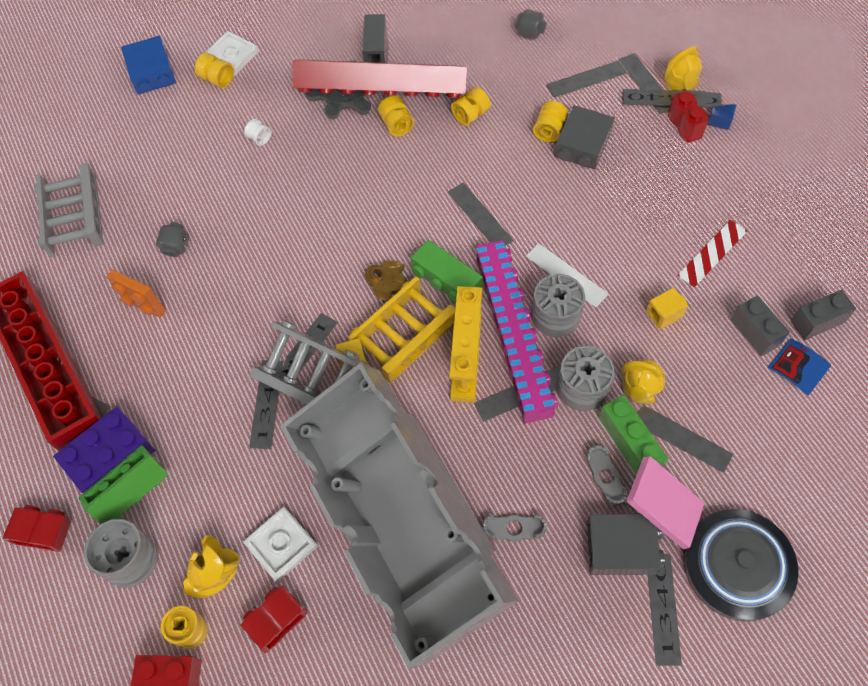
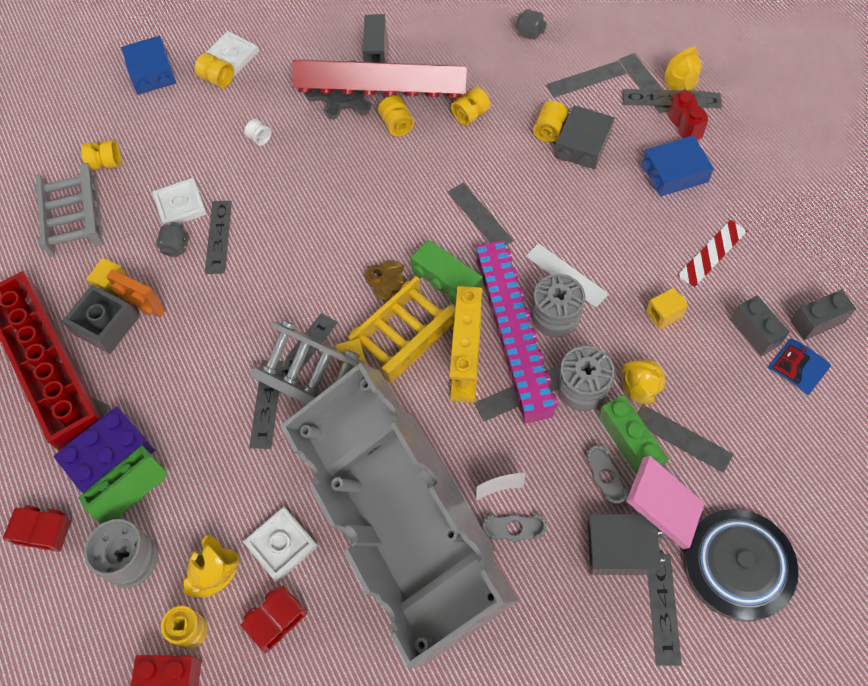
(99, 273): none -> yellow brick
(100, 319): none -> dark grey brick
(105, 154): none -> yellow wheel
(179, 202): none -> white tile
(218, 237): none -> flat silver sticker
(500, 483): none -> white sticker
(676, 166): none -> blue brick
(722, 116): blue slope -> none

